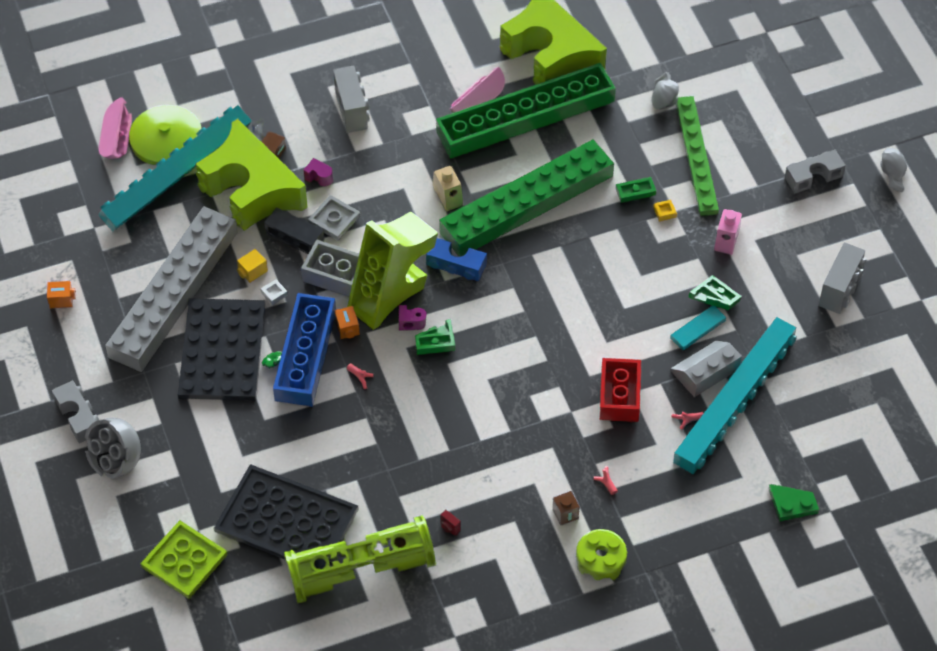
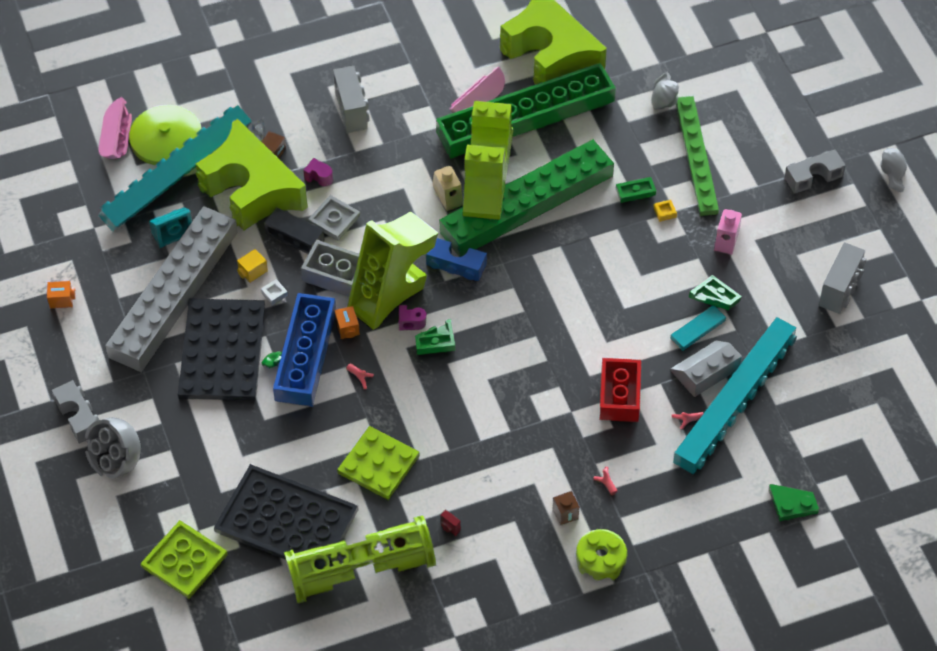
(170, 226): none -> teal slope
(378, 462): none -> lime plate
(487, 160): none -> lime piece

